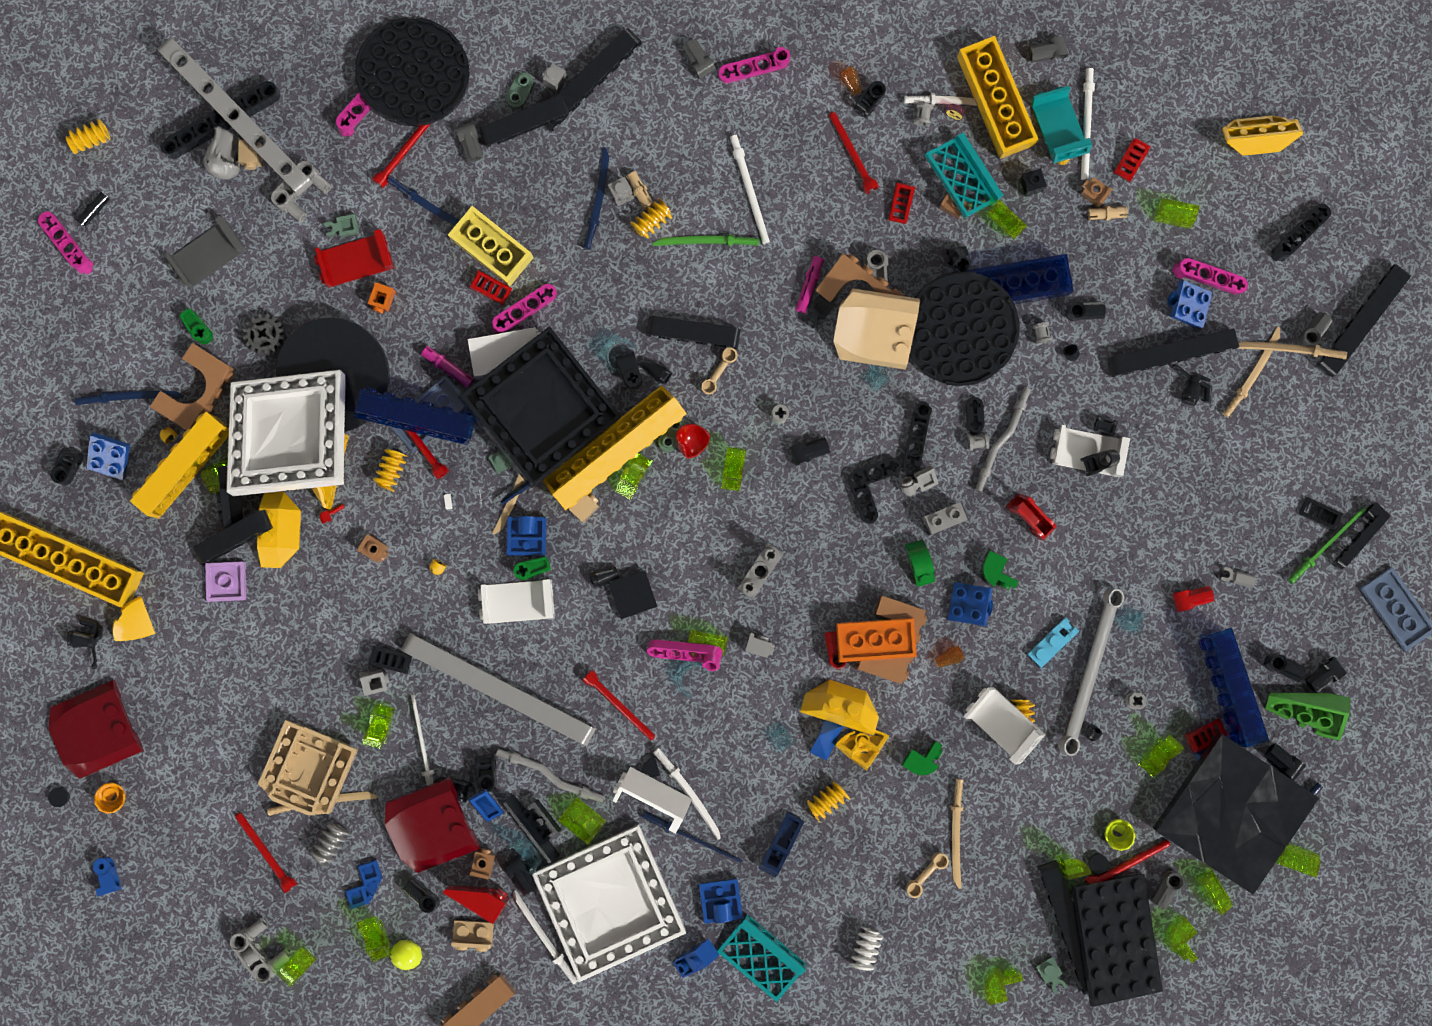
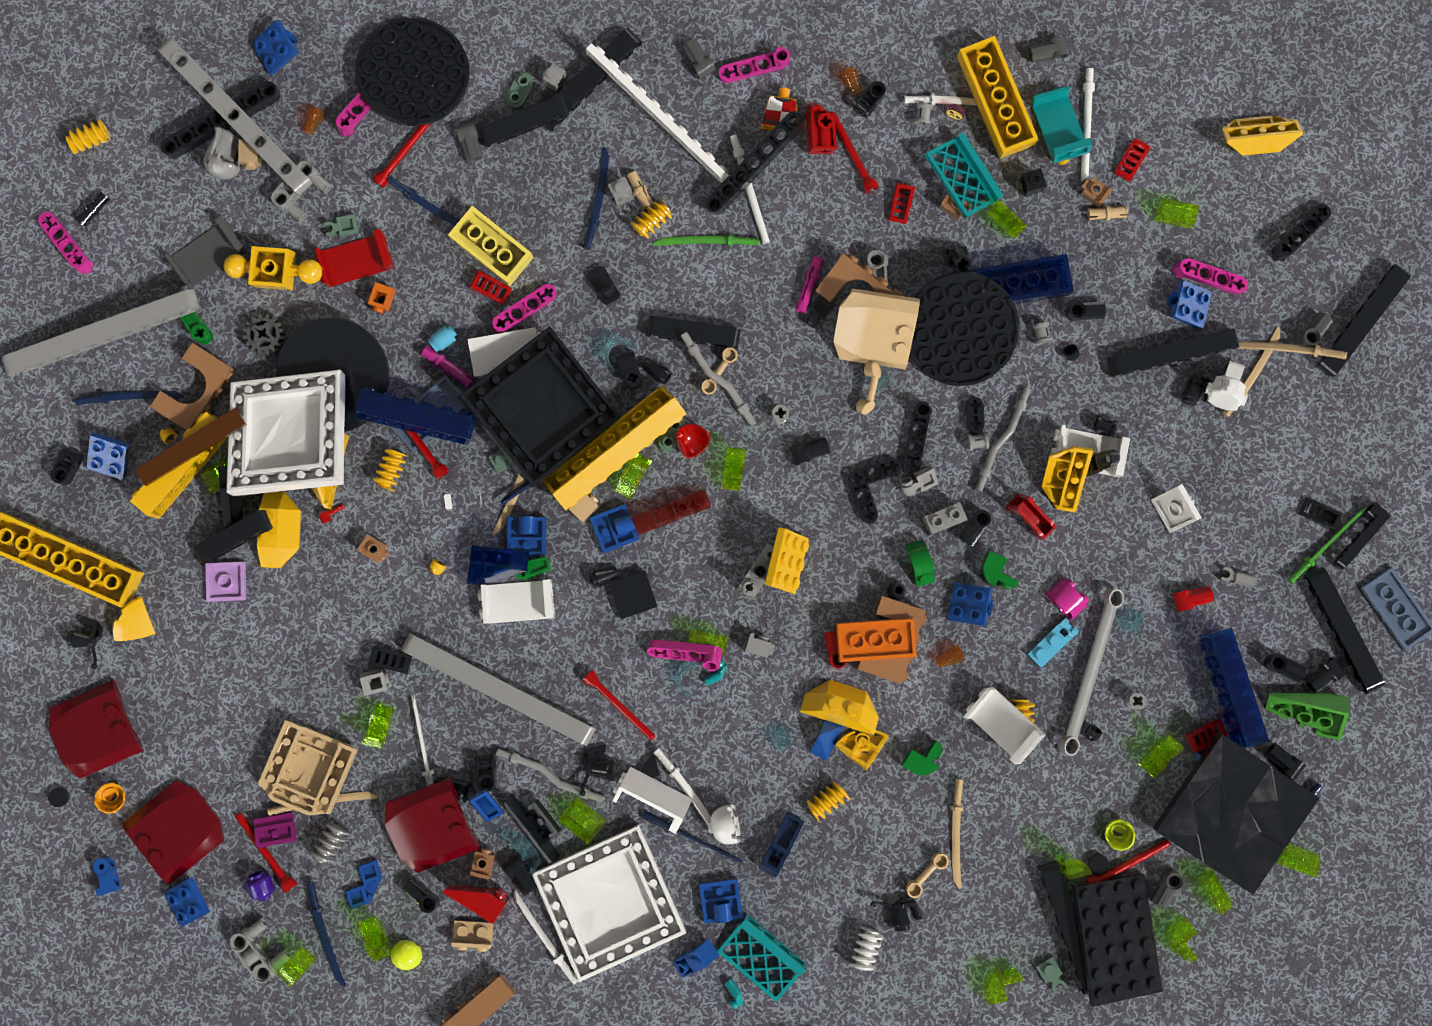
(101, 332): none -> light grey beam
(175, 830): none -> dark red wedge
(187, 902): none -> blue plate
(191, 447): none -> reddish brown tile
(260, 885): none -> dark purple head
(274, 830): none -> magenta plate
(275, 47): none -> blue plate
(278, 258): none -> yellow brick
(313, 119): none -> clear orange cone
(316, 911): none -> dark blue sword
(442, 338): none -> medium azure brick
(495, 564): none -> clear blue wedge
(600, 767): none -> black piece
(603, 285): none -> black piece
(614, 528): none -> blue plate
(653, 108): none -> white plate
(671, 512): none -> clear red slope
(694, 350): none -> light grey bar
(717, 675): none -> teal arm
(725, 825): none -> white cylinder
(735, 992): none -> teal arm
(757, 154): none -> black beam
(778, 108): none -> torso
(787, 561): none -> yellow plate
(820, 138): none -> red piece
(872, 370): none -> tan bar
(891, 590): none -> black cone
(900, 917): none -> black piece
(974, 529): none -> black piece
(1066, 476): none -> yellow wedge
(1067, 598): none -> dark pink cylinder
(1176, 508): none -> white tile
(1227, 390): none -> white piece
(1345, 630): none -> black beam

